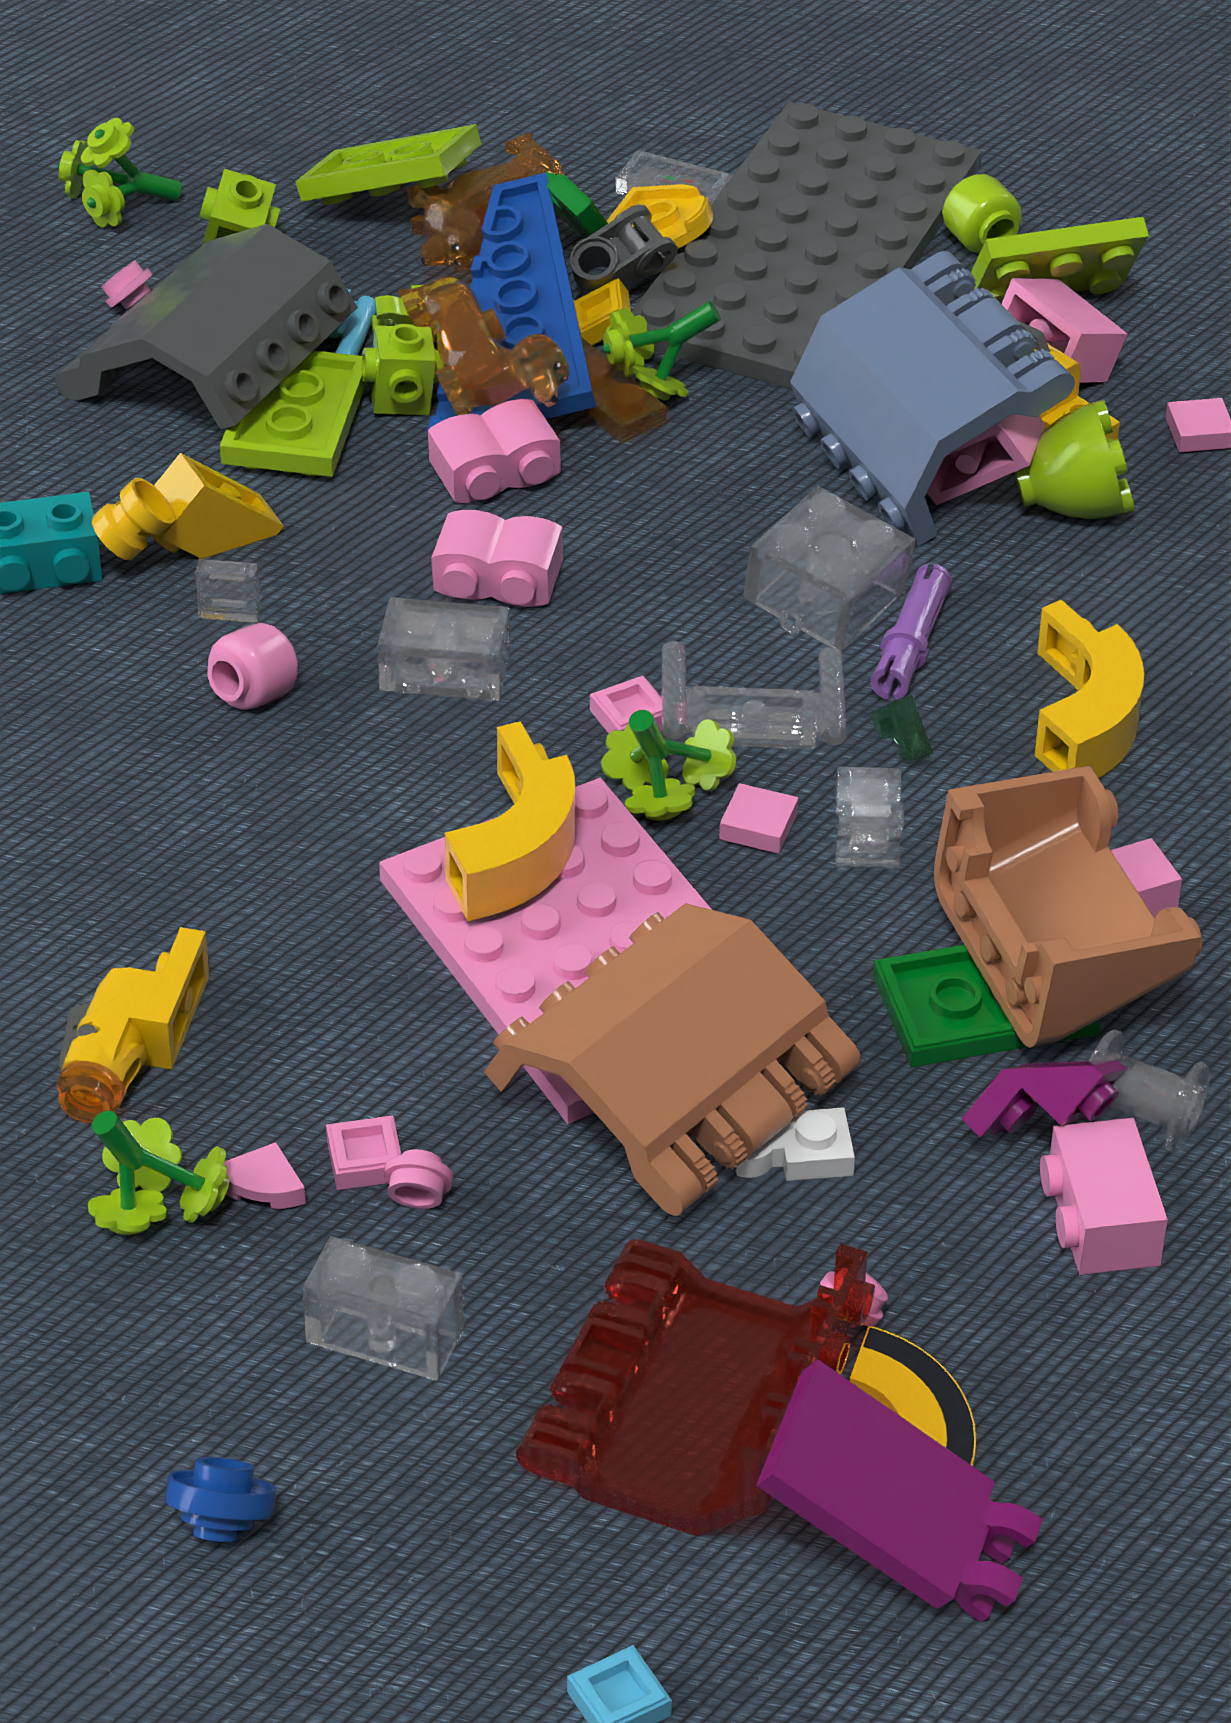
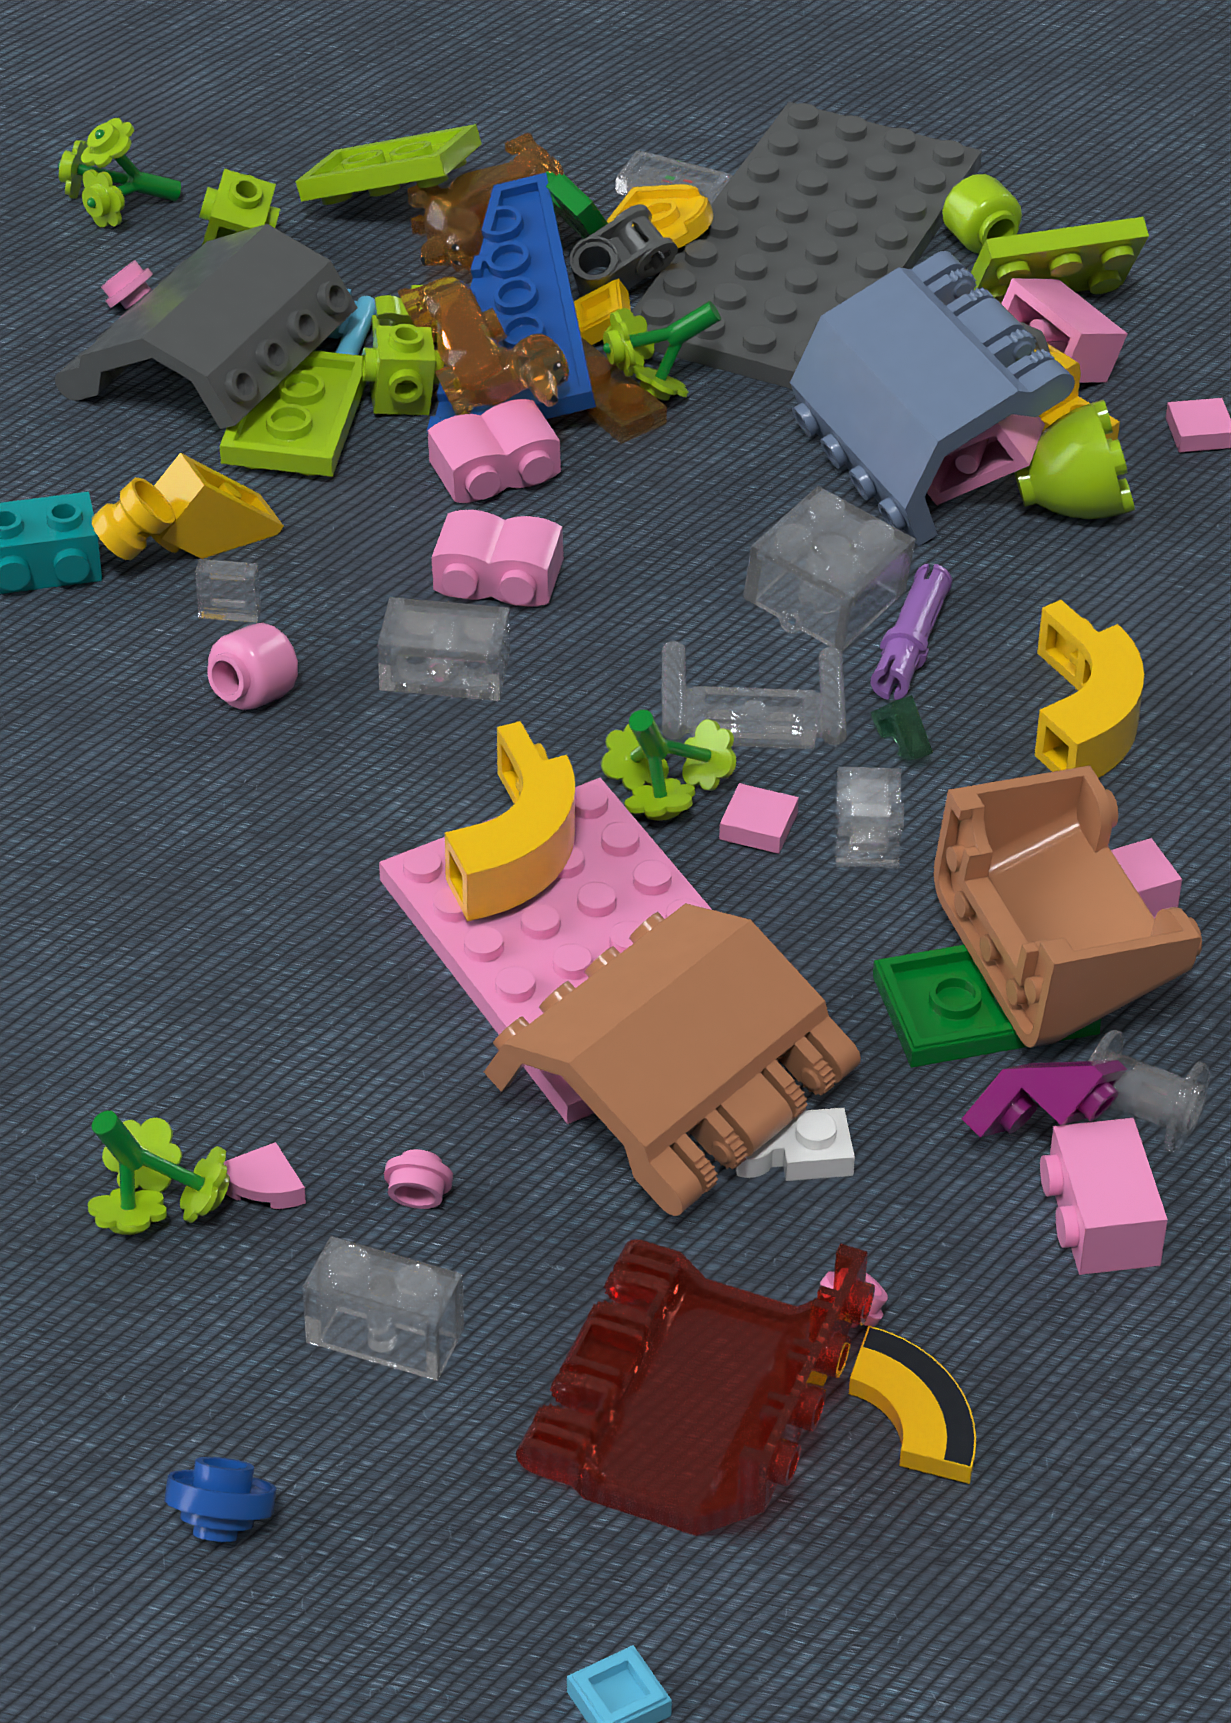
(128, 1024): yellow plate -> none
(361, 1150): bright pink tile -> none
(617, 703): bright pink tile -> none
(894, 1495): magenta tile -> none

